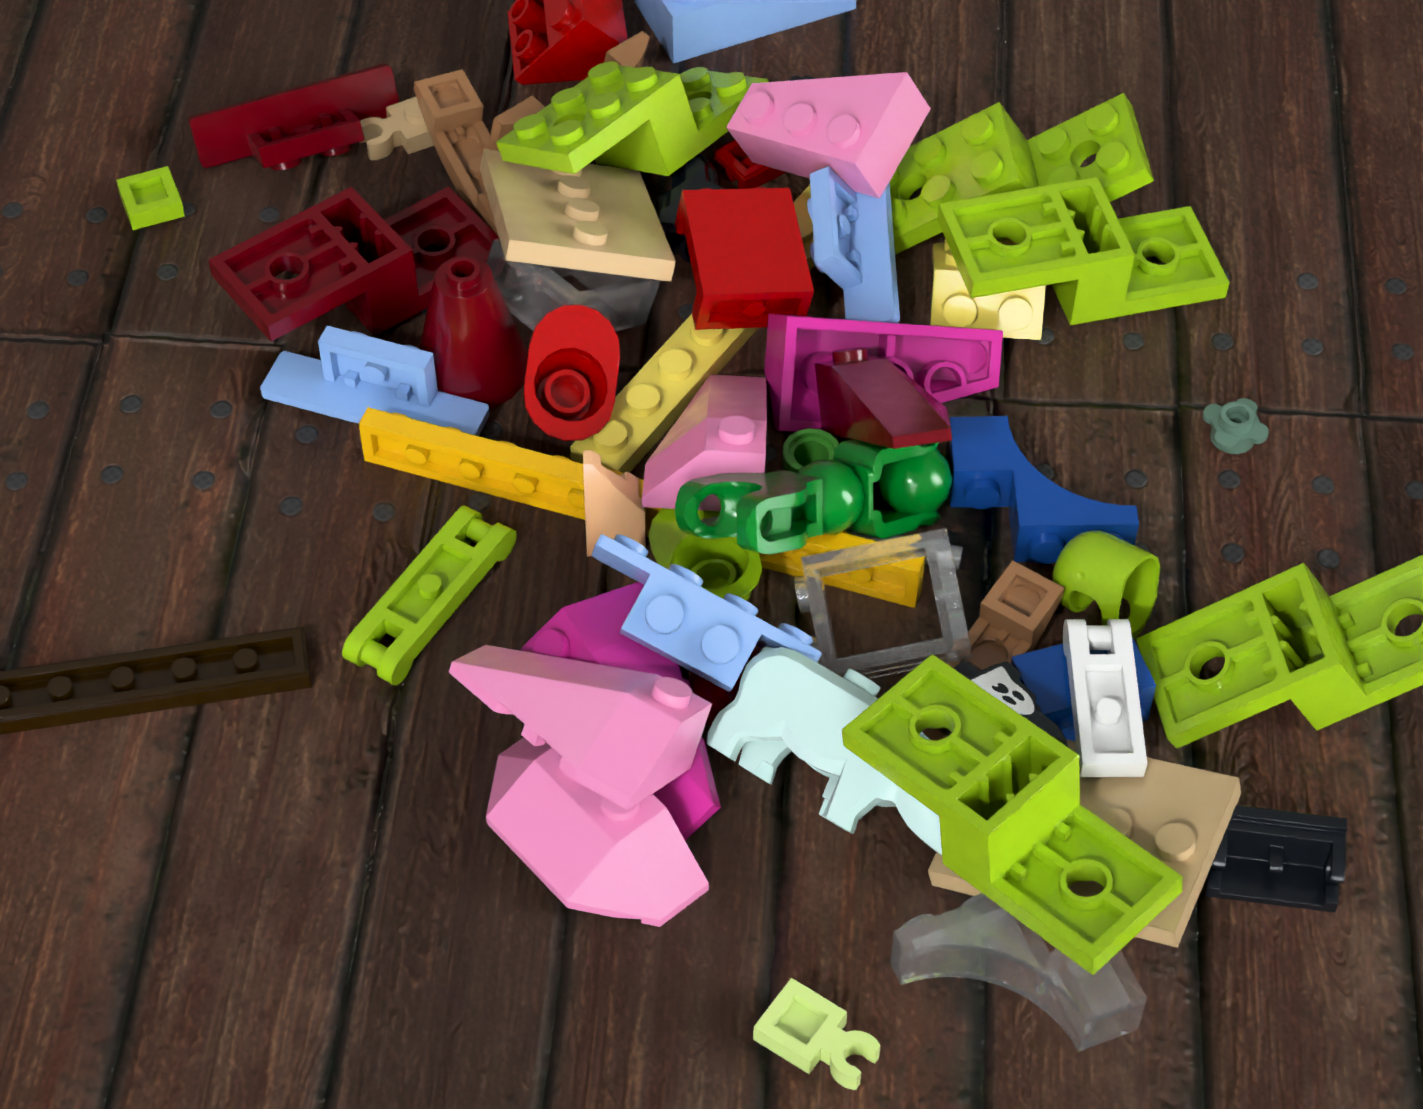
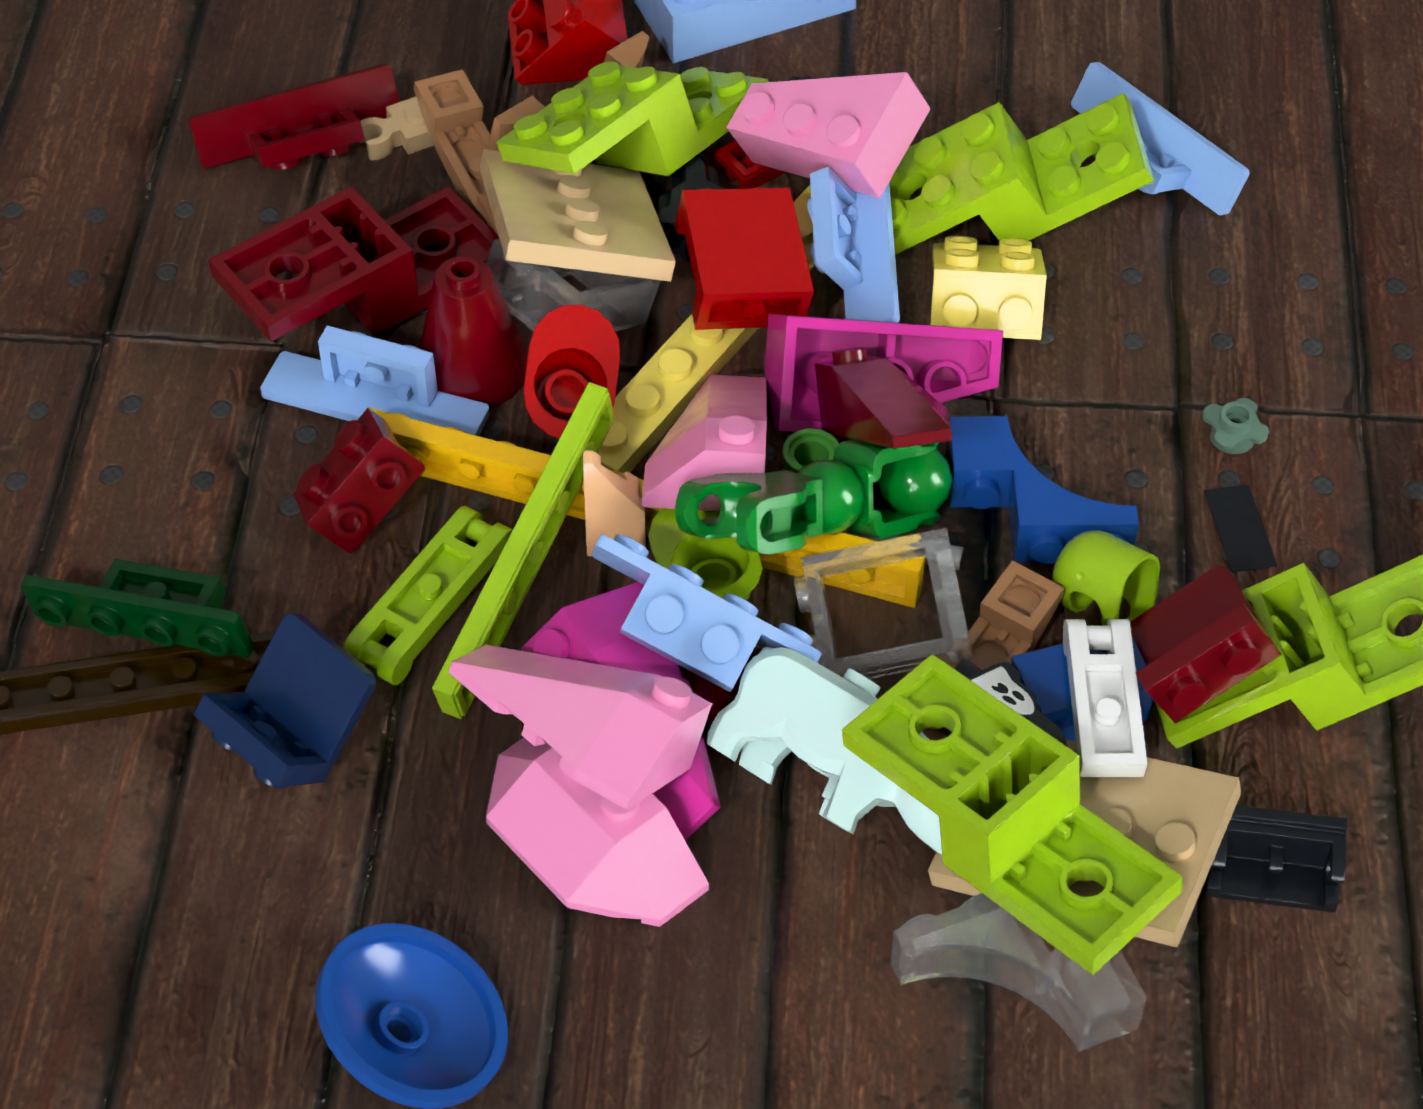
(146, 604): none -> dark green bracket
(150, 198): lime plate -> none
(293, 708): none -> dark blue bracket
(356, 482): none -> dark red bracket
(411, 1016): none -> blue dish
(528, 542): none -> lime tile
(810, 1029): yellowish green plate -> none
(1082, 249): lime bracket -> none
(1174, 150): none -> light blue bracket
(1200, 643): none -> dark red bracket
(1240, 528): none -> black sticker

